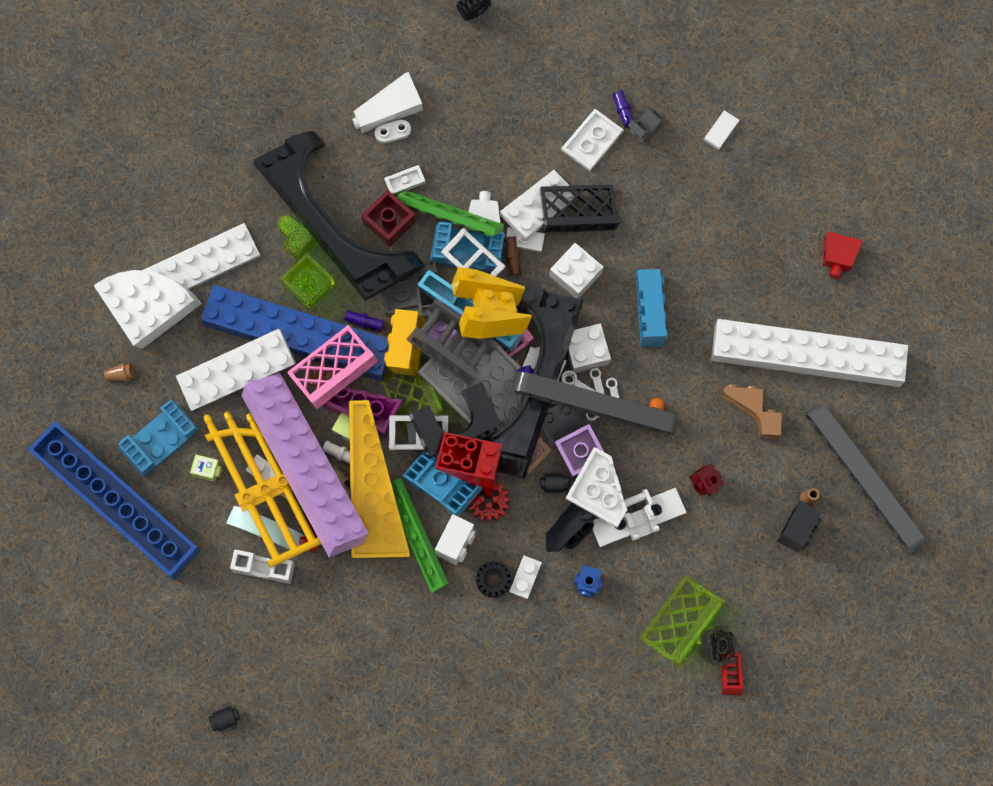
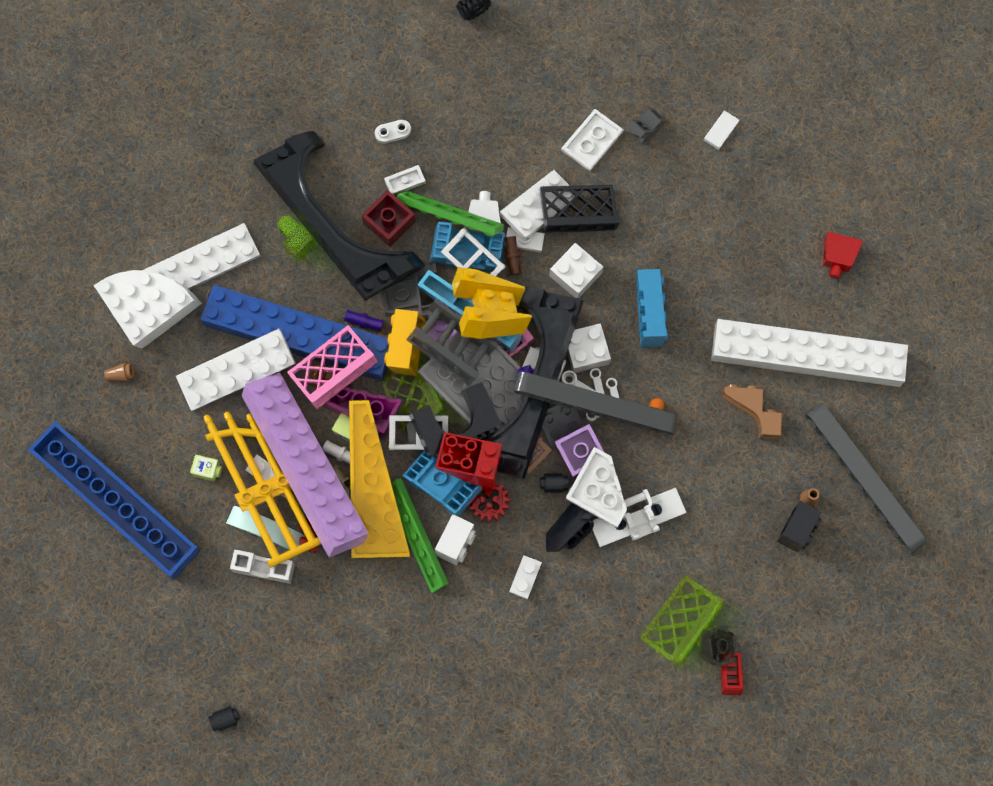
(158, 438): dark azure plate -> none
(307, 281): clear neon green brick -> none
(389, 105): white slope -> none
(496, 591): black tyre -> none
(592, 575): blue brick -> none
(623, 108): dark purple pin -> none
(706, 480): dark red brick -> none

